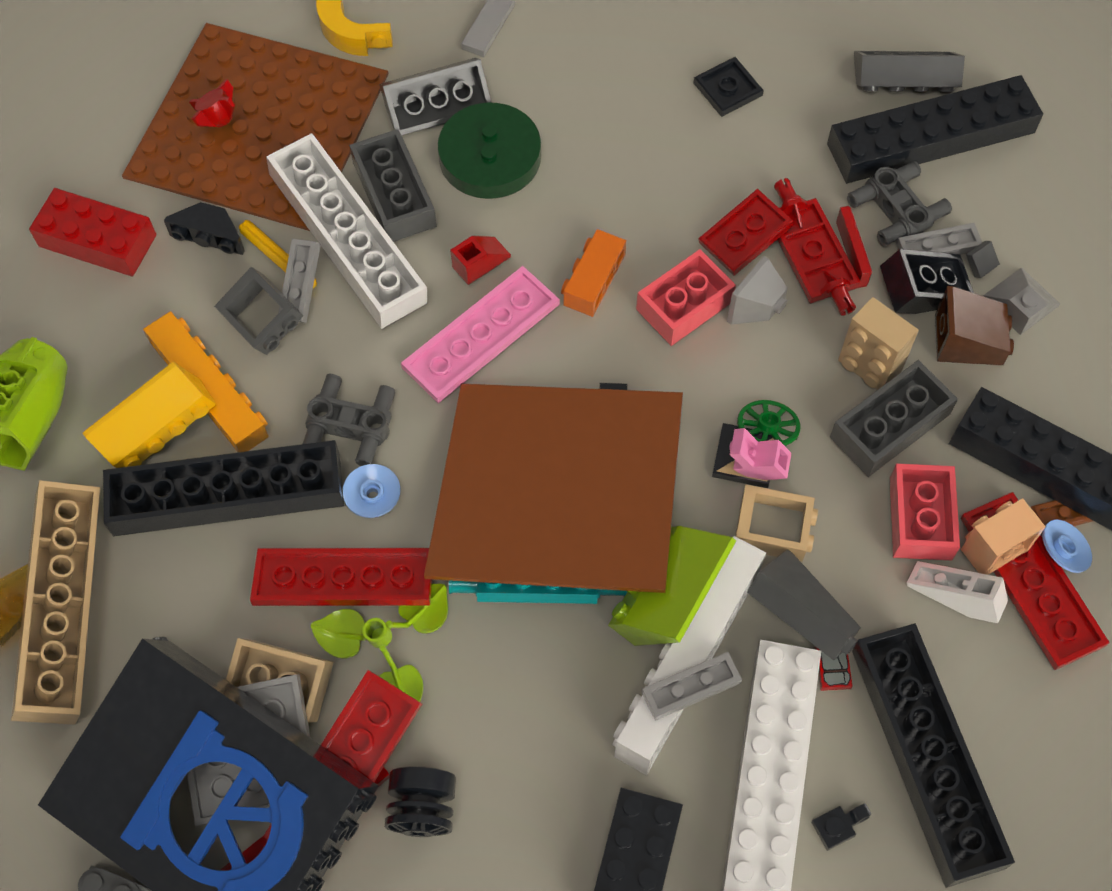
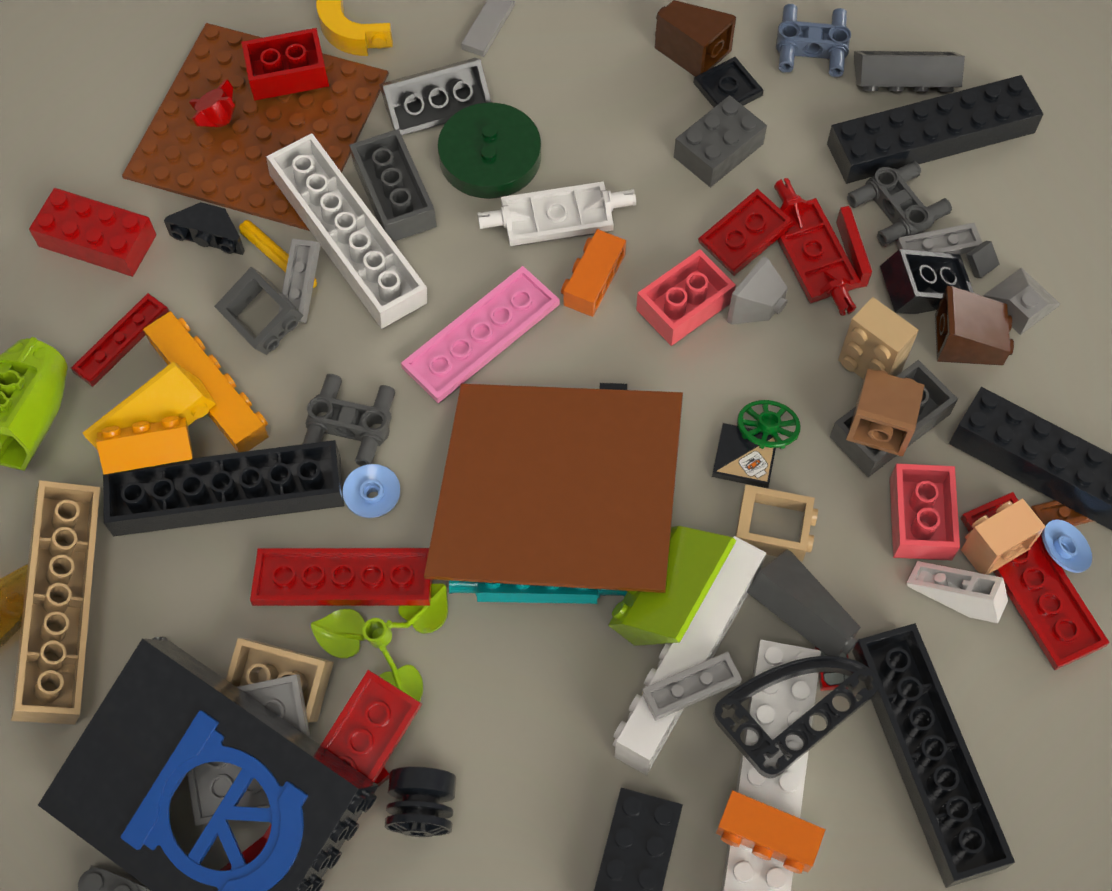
(118, 340): none -> red tile
(144, 445): none -> light orange brick
(285, 64): none -> red brick
(477, 257): red slope -> none
(557, 213): none -> white plate
(694, 35): none -> reddish brown slope
(719, 141): none -> dark grey brick
(759, 459): bright pink brick -> none
(770, 833): none -> orange brick
(801, 727): none -> black beam
(813, 40): none -> sand blue piece
(837, 827): black plate -> none
(886, 412): none -> medium nougat slope

